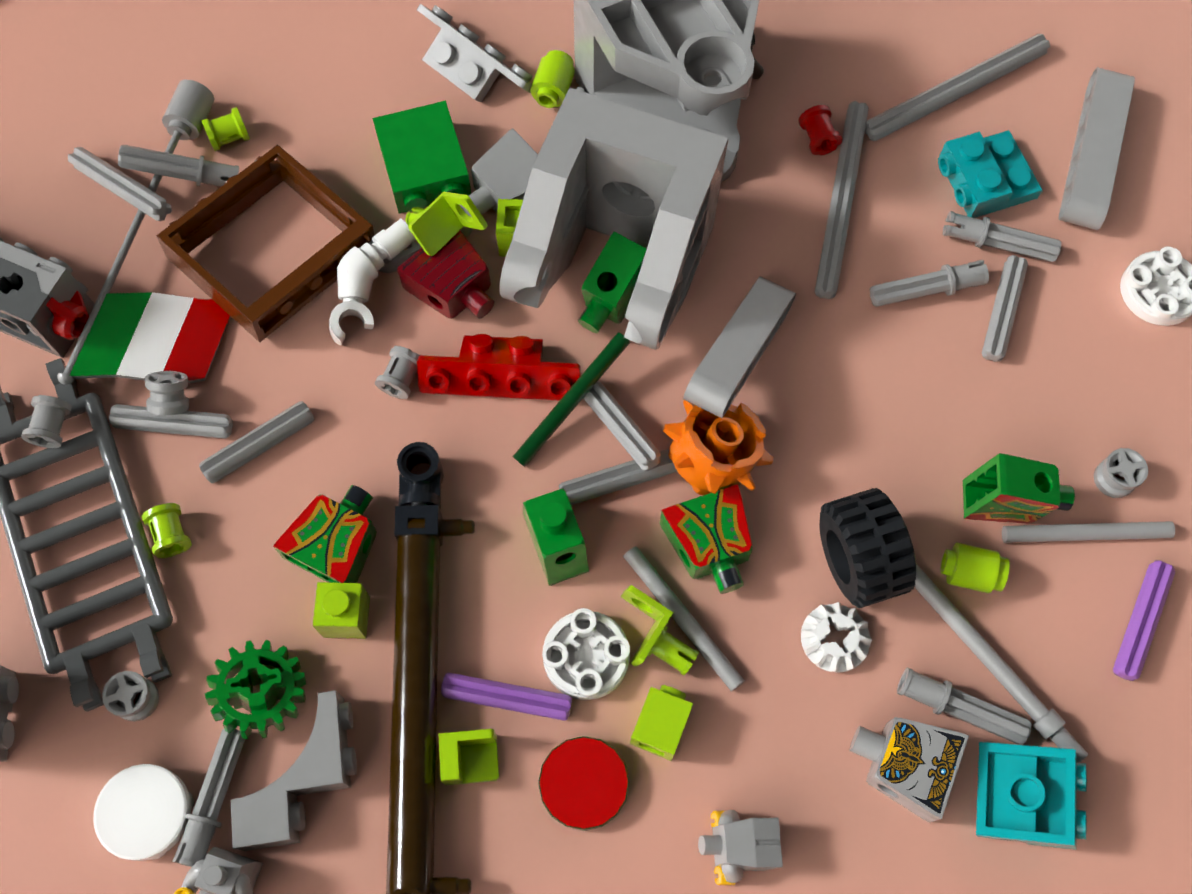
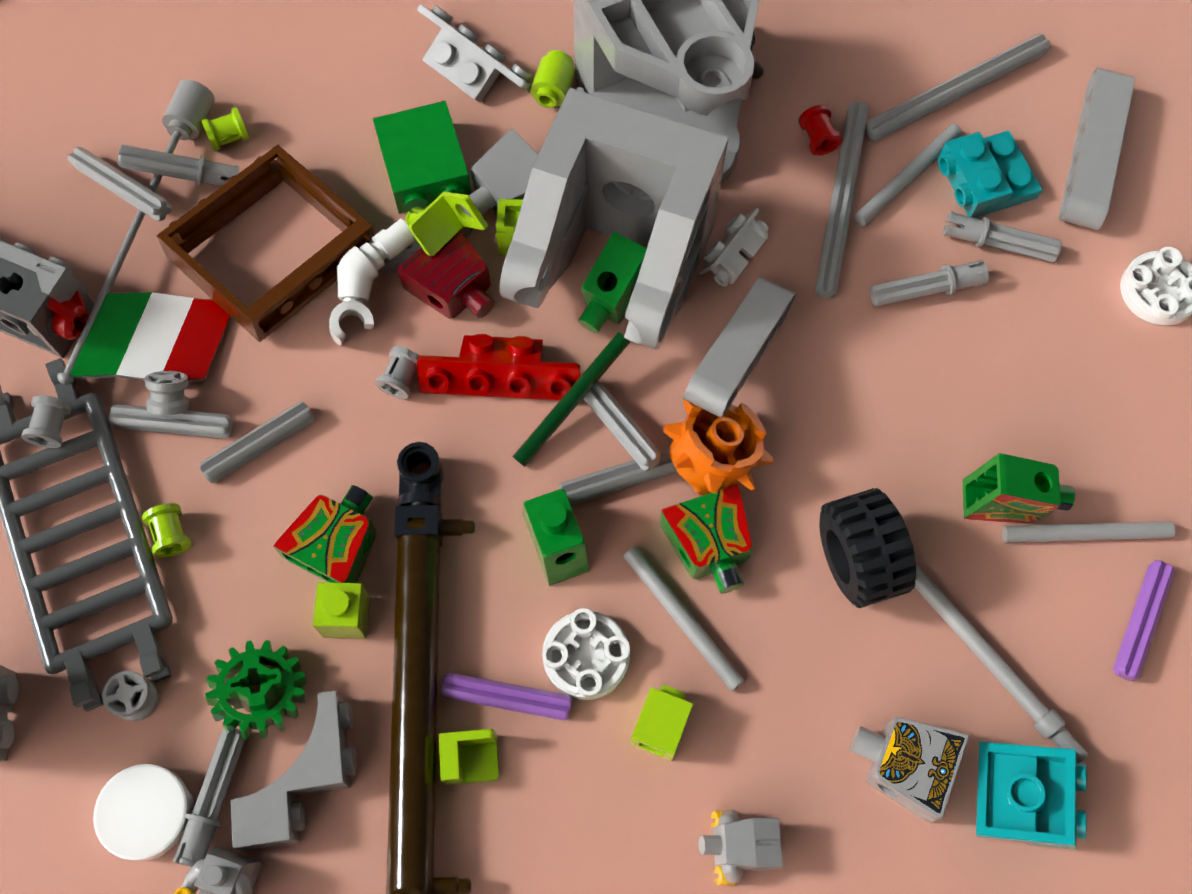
(583, 783): red tile -> none
(658, 640): lime bracket -> none
(743, 235): none -> white hinge
(829, 655): white gear -> none
(906, 176): none -> light grey bar
(946, 699): light grey axle -> none
(975, 568): lime brick -> none
(1004, 308): light grey axle -> none
(1126, 464): light grey wheel -> none

